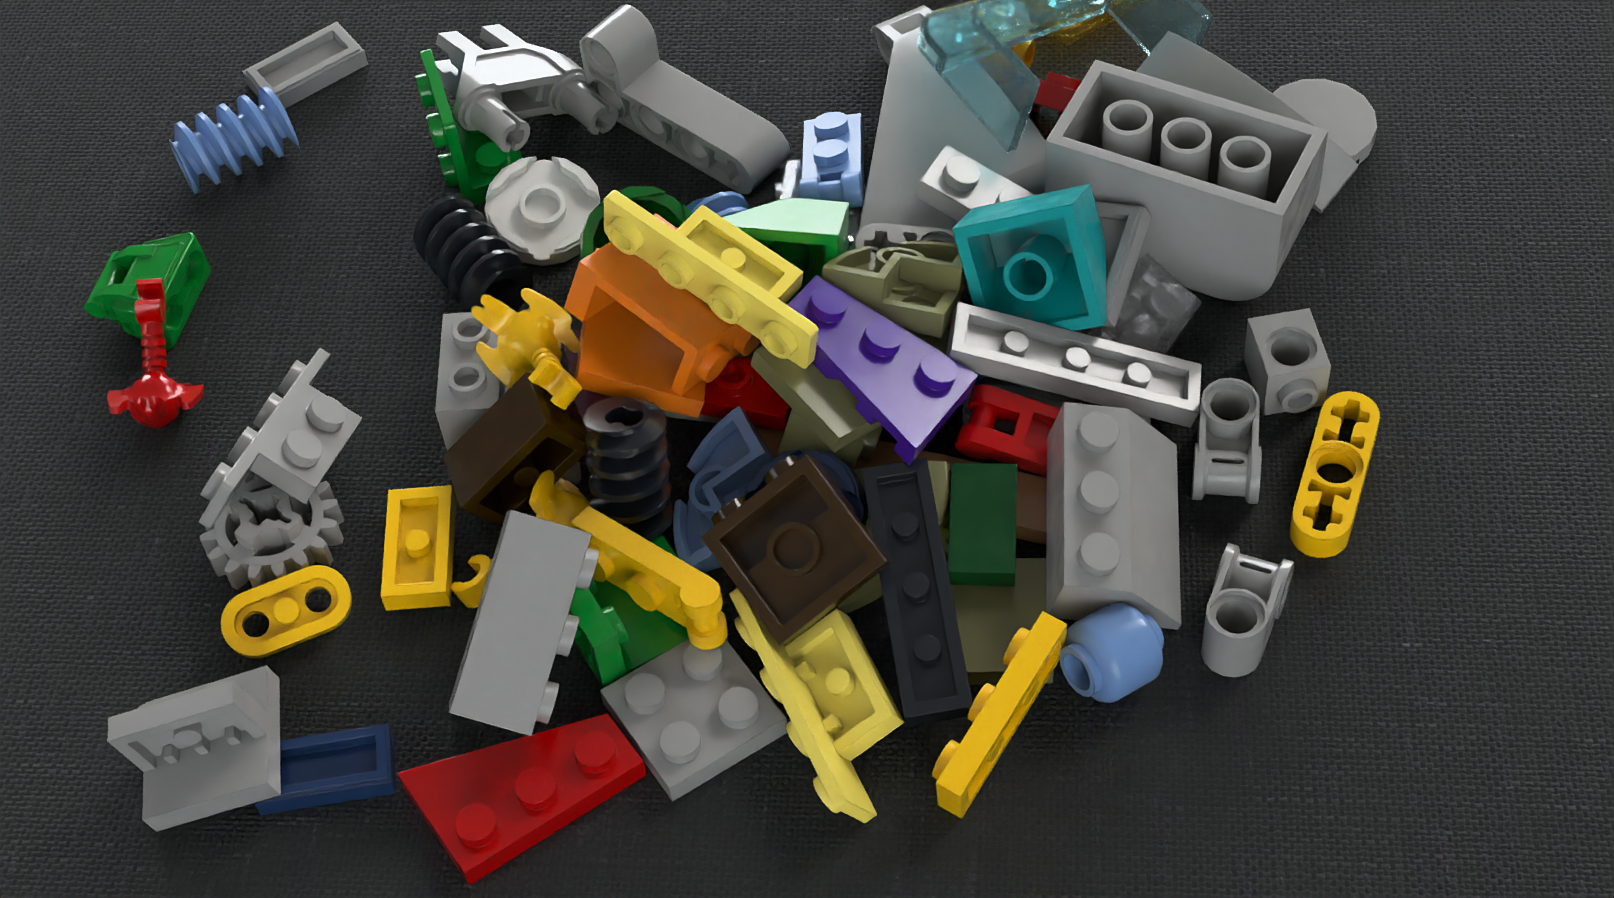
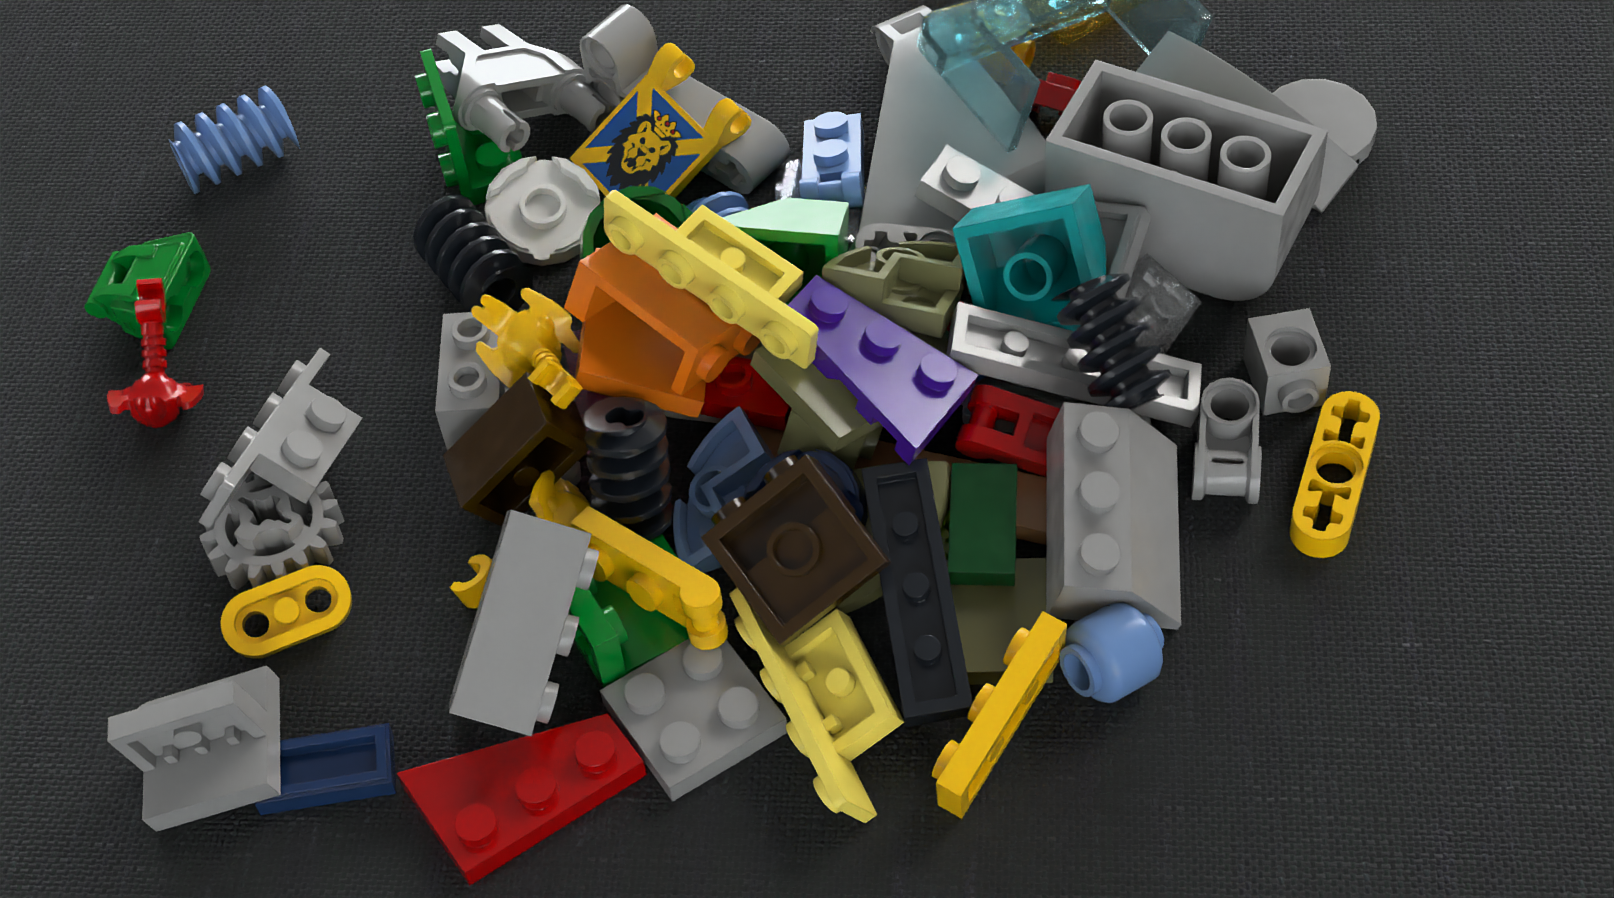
(308, 65): light grey tile -> none
(418, 548): yellow plate -> none
(653, 138): none -> flag
(1111, 342): none -> black piece
(1244, 601): light grey piece -> none

